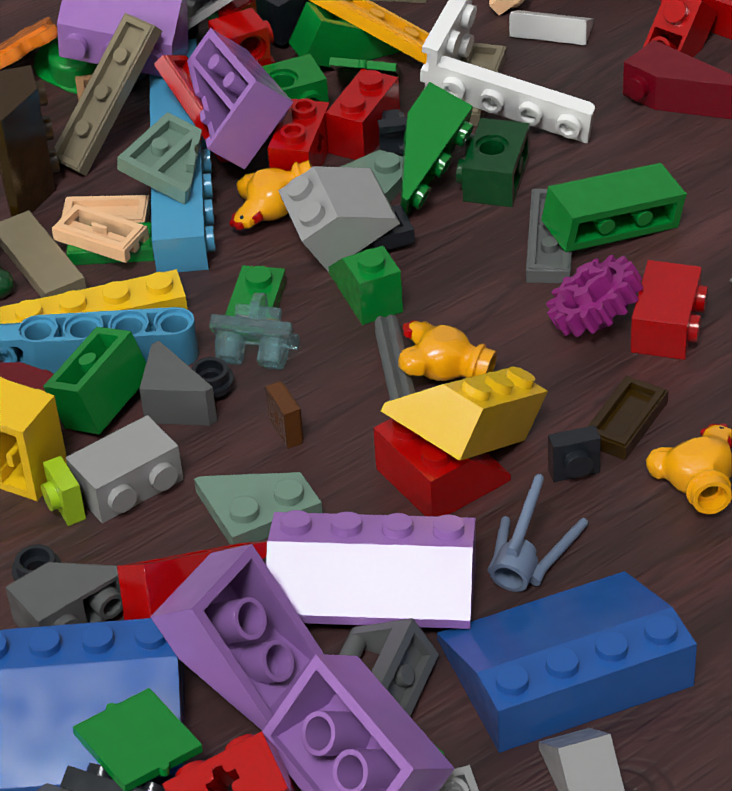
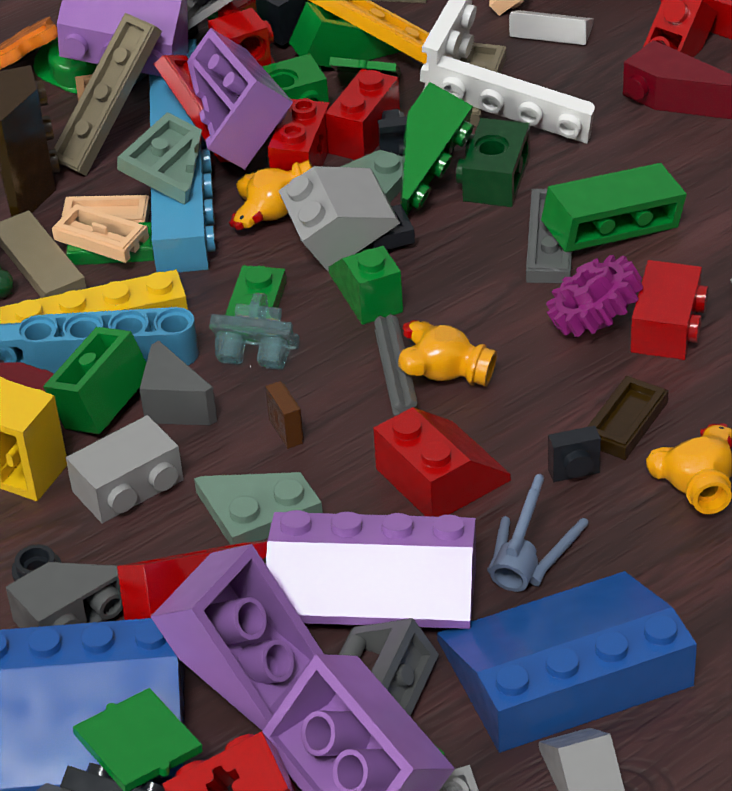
(62, 491): lime plate -> none
(215, 373): black plate -> none
(472, 412): yellow slope -> none

